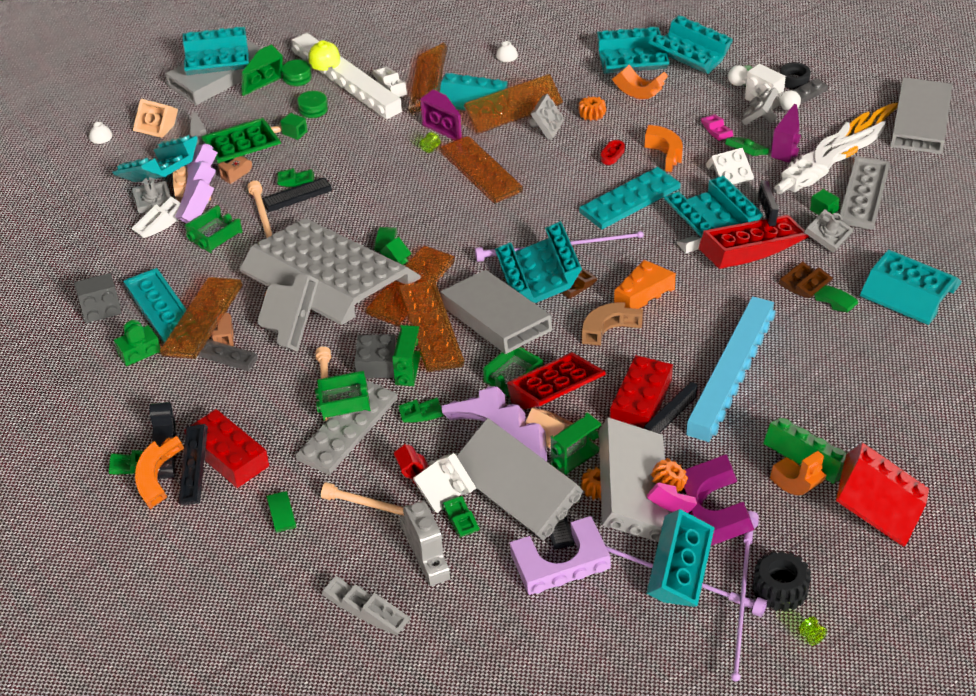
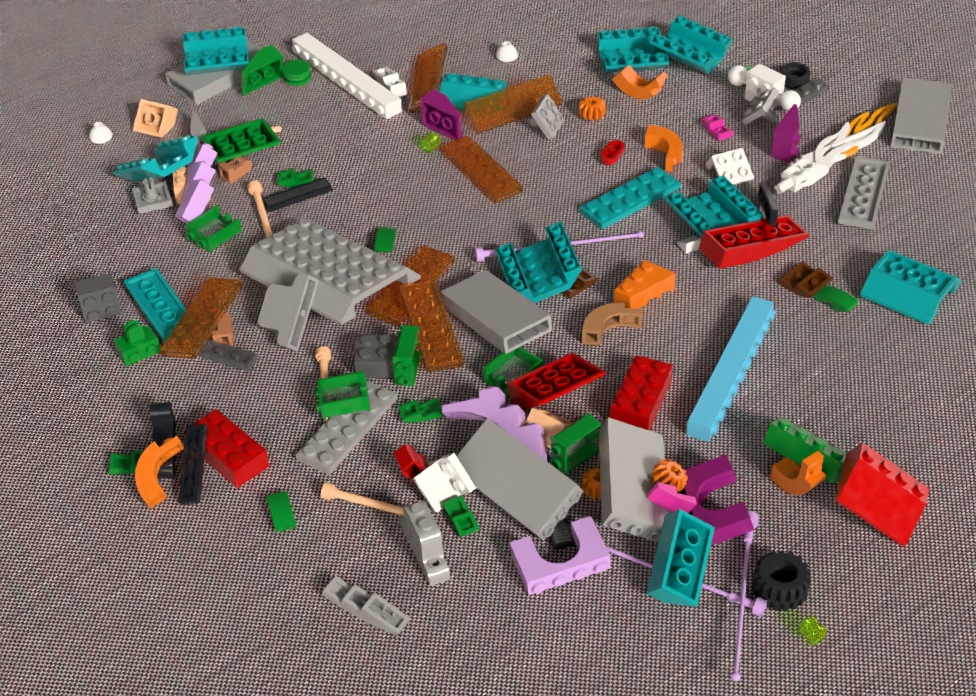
(157, 218): white slope -> none
(294, 126): green brick -> none
(312, 104): green head -> none
(324, 55): neon yellow cylinder -> none
(396, 251): green brick -> none
(672, 409): tile -> none
(748, 146): green plate -> none
(823, 201): green brick -> none
(832, 228): light grey plate -> none

